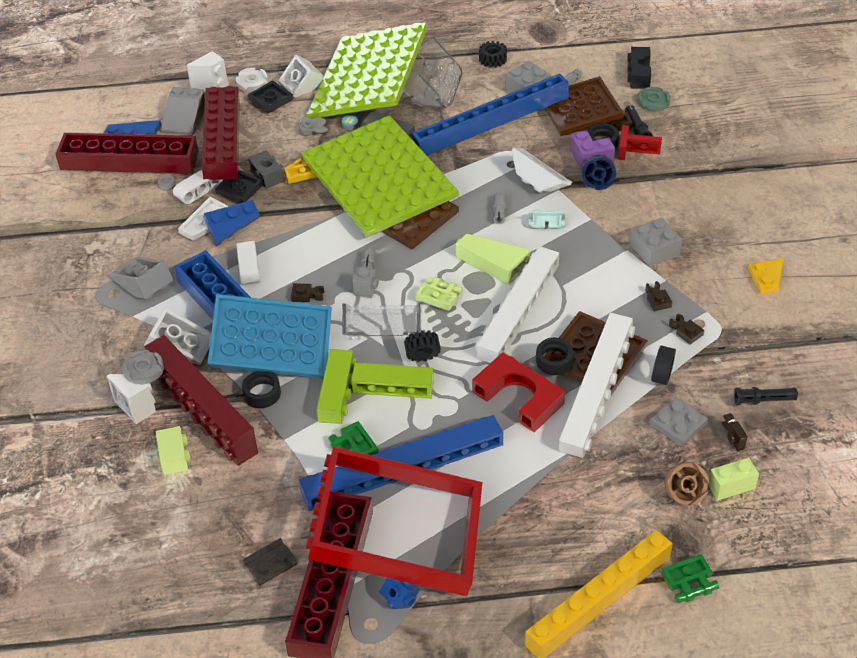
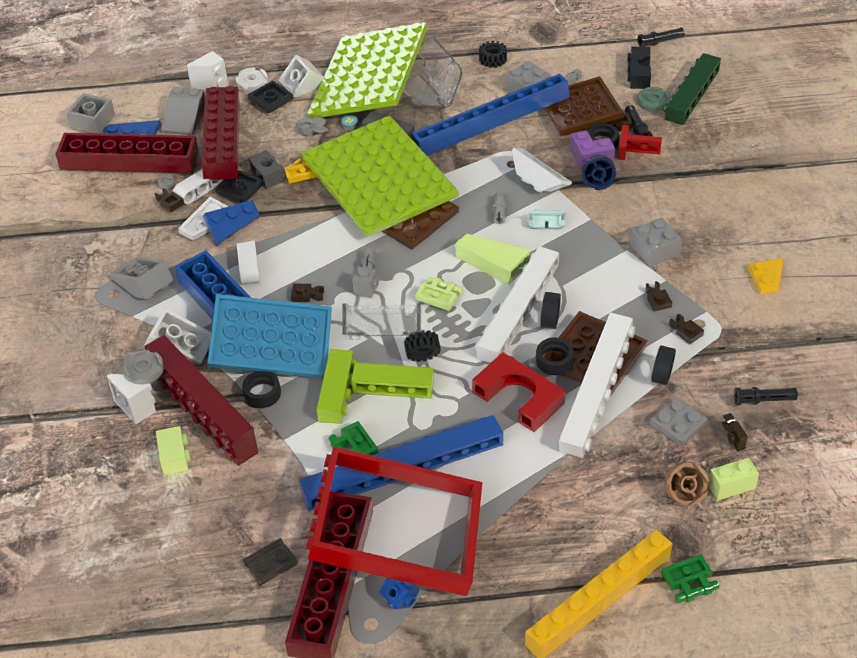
(90, 113): none -> light grey brick
(169, 201): none -> dark brown plate
(550, 310): none -> black tyre
(654, 38): none -> black pin
(692, 89): none -> dark green brick

